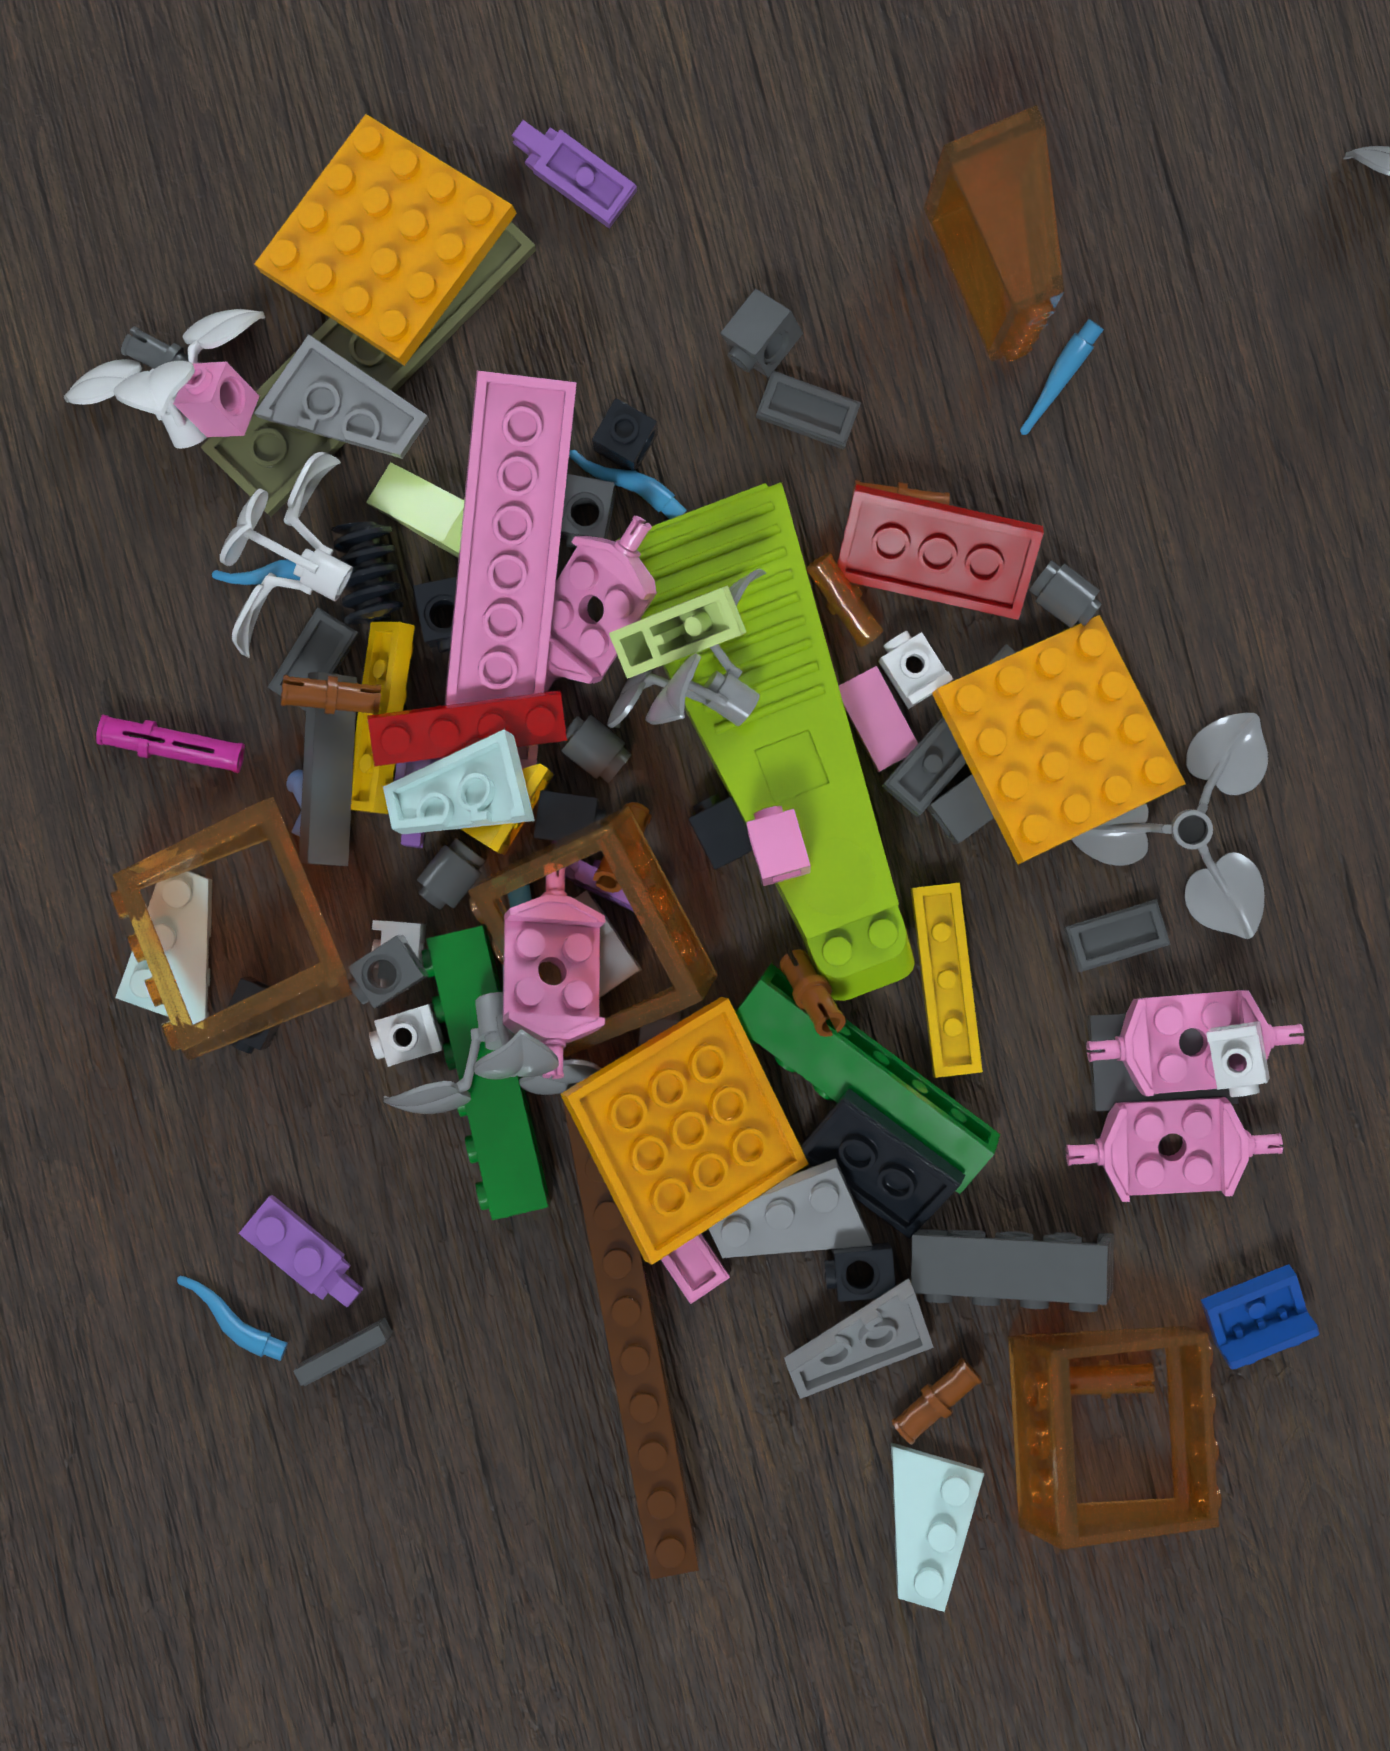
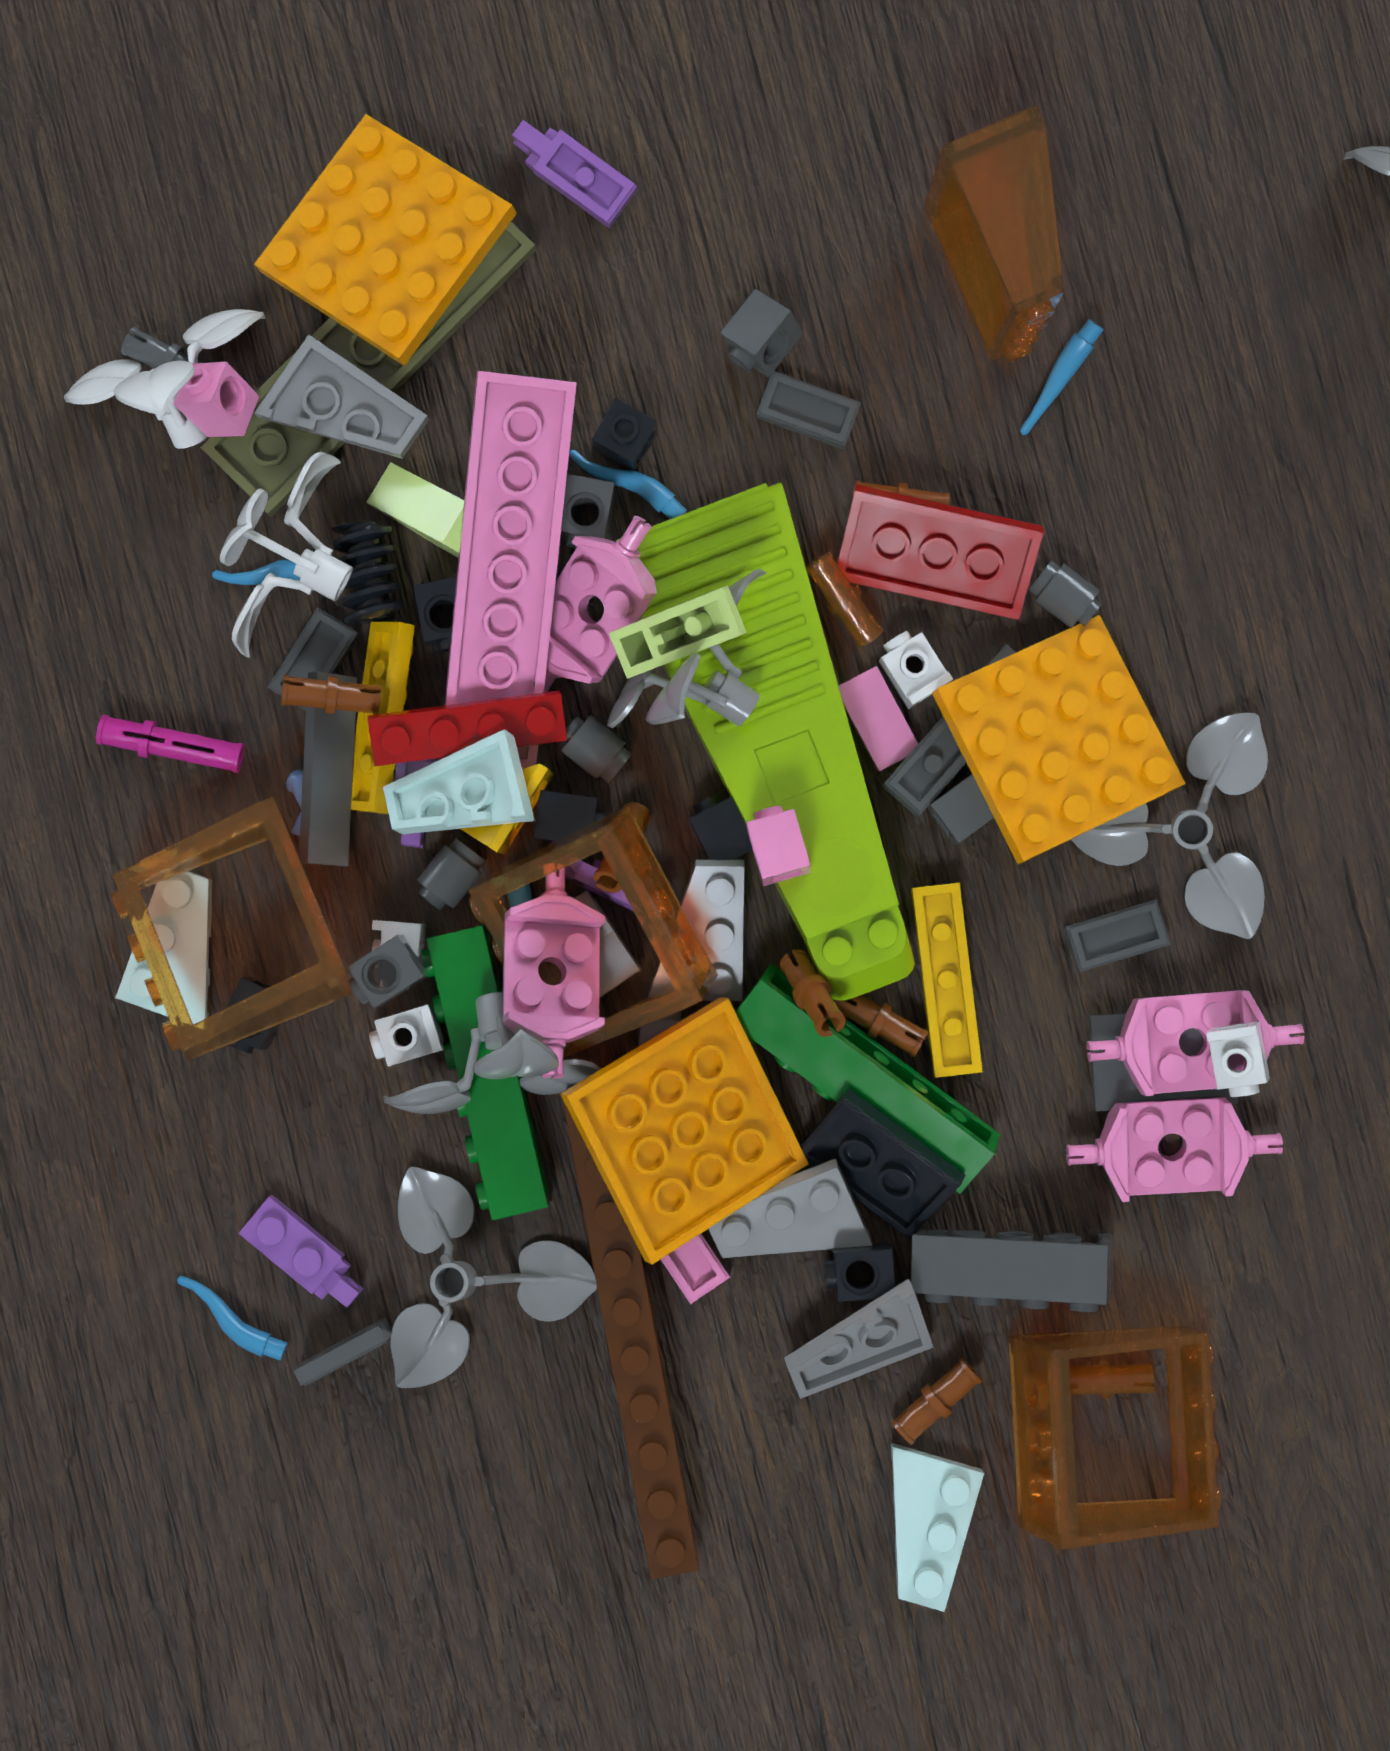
(430, 1214): none -> light grey plant
(716, 912): none -> light grey wing
(883, 1023): none -> dark orange pin
(1259, 1317): blue bracket -> none

